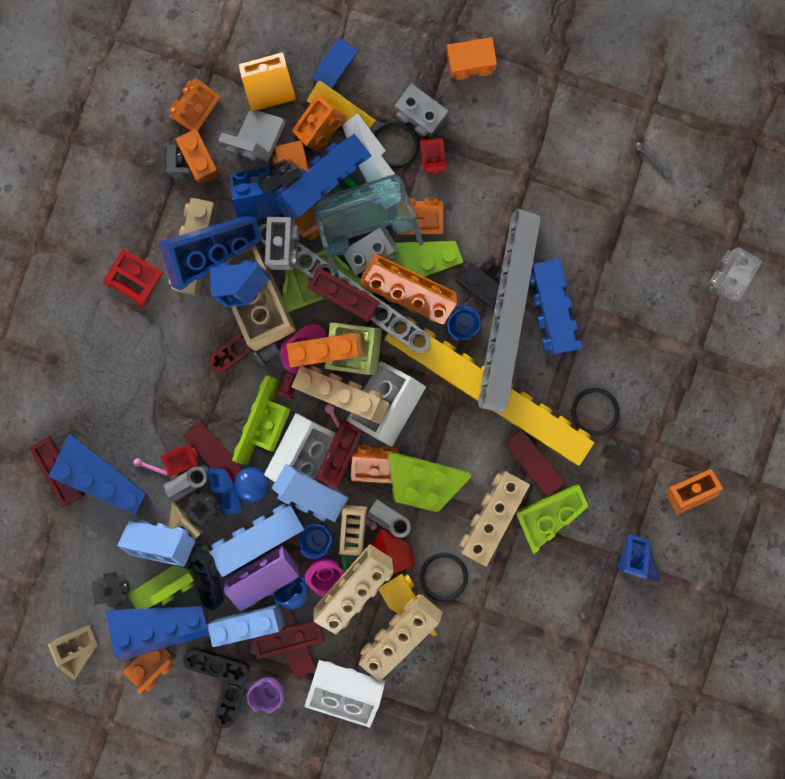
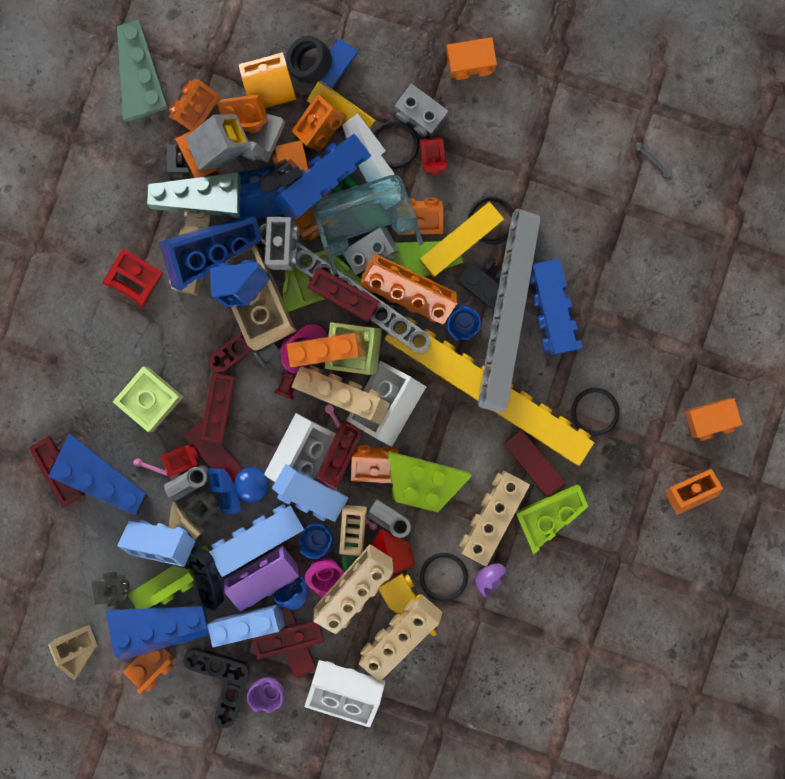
(138, 76): none -> sand green wing
(148, 399): none -> yellowish green container
(204, 194): none -> wing
(217, 142): none -> flat silver piece
(217, 408): none -> dark red tile
(248, 109): none -> orange bracket
(263, 424): lime bracket -> none
(296, 53): none -> black tyre
(461, 239): none -> yellow tile
(489, 578): none -> medium lavender hair
(497, 199): none -> black tyre
(638, 558): blue slope -> none
(713, 418): none -> orange brick
(735, 274): clear brick -> none

